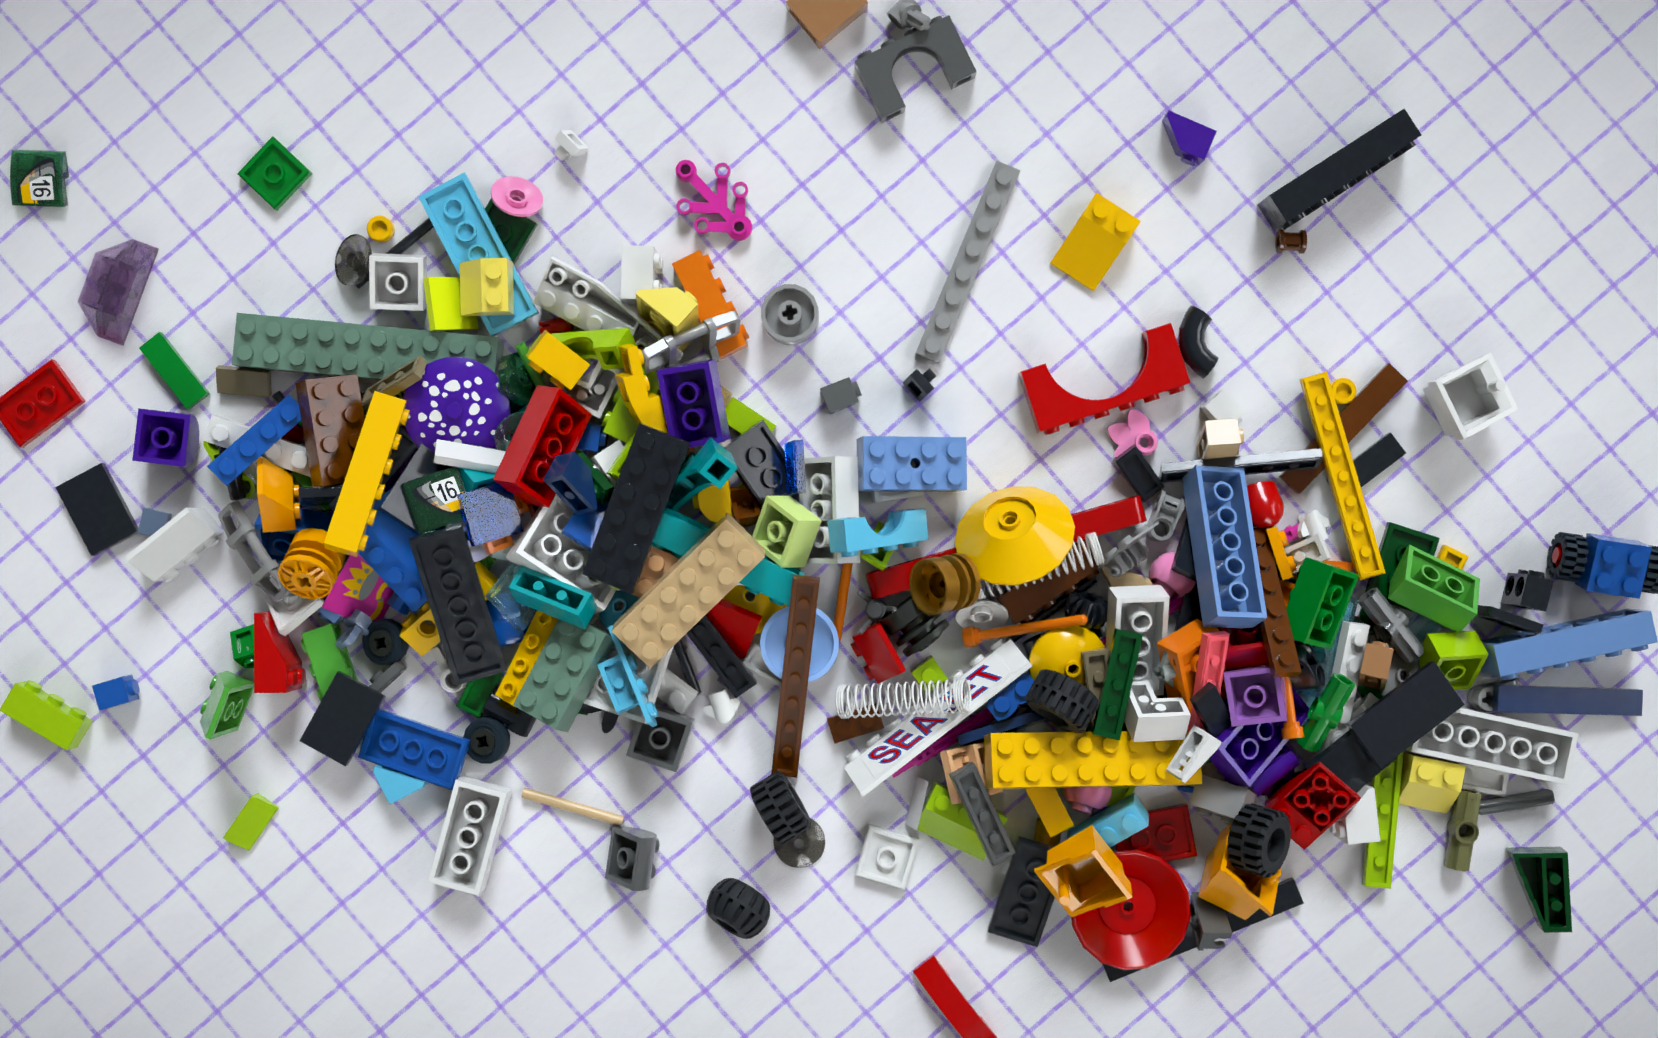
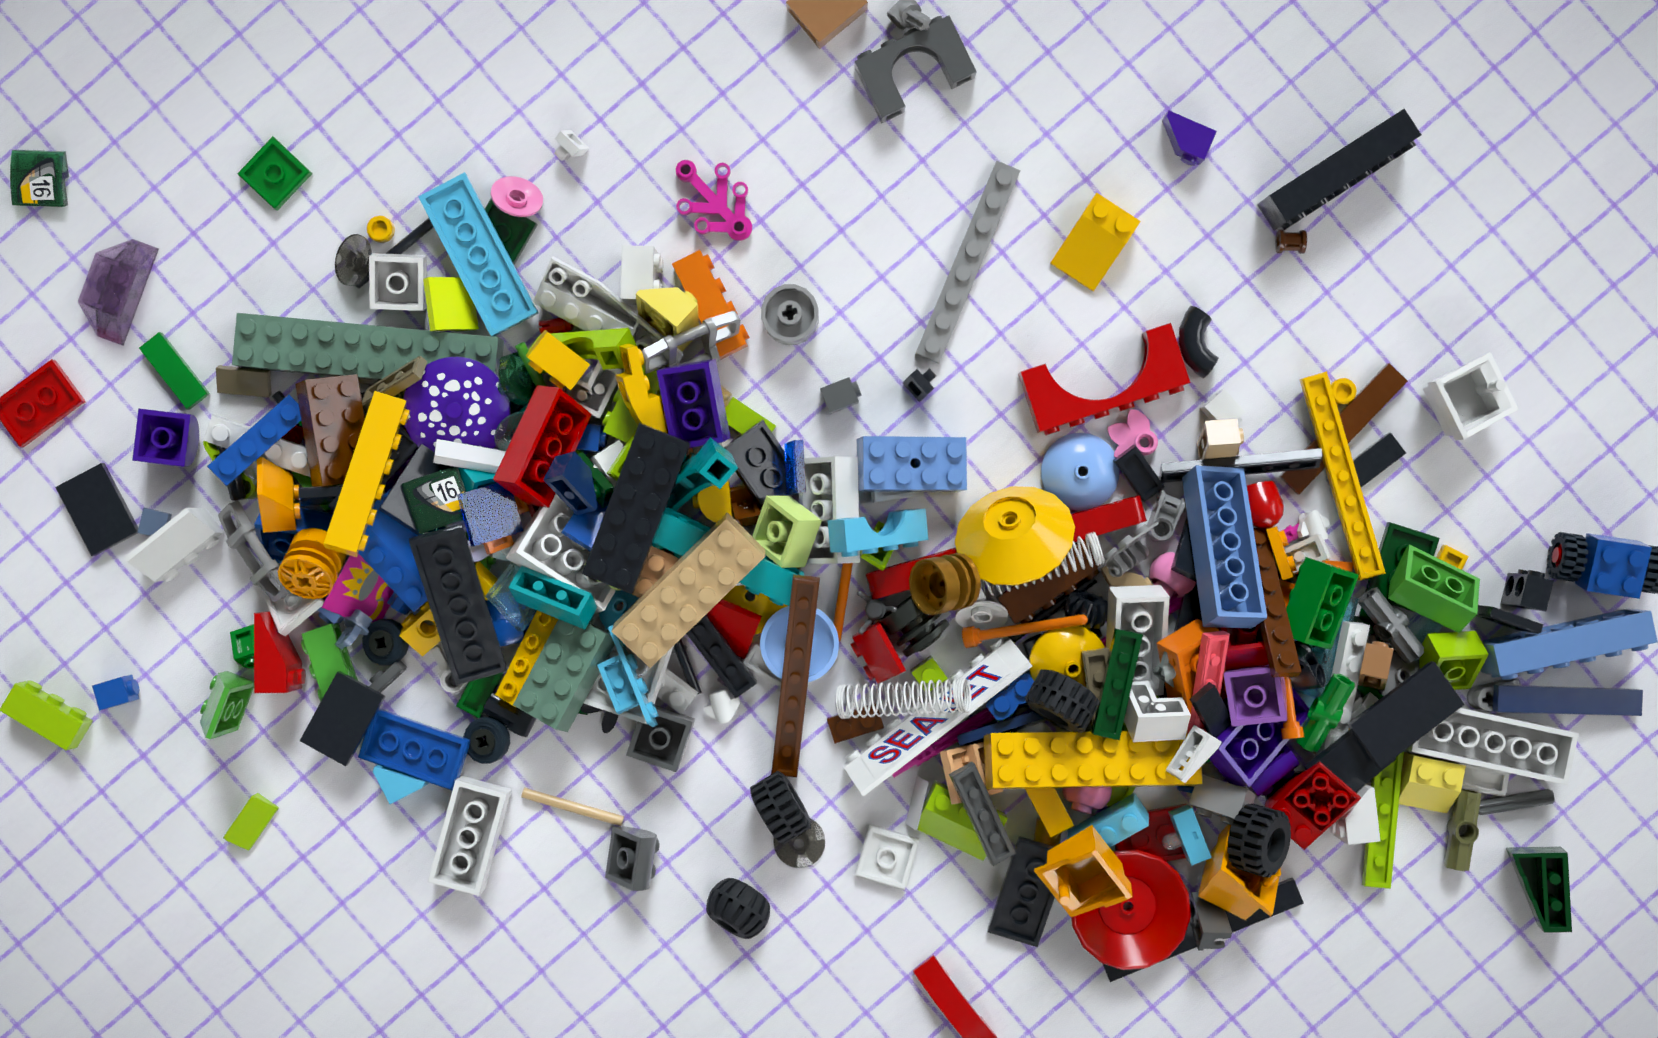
(487, 287): light yellow slope -> none
(1061, 468): none -> light blue dish
(1186, 835): none -> medium azure piece

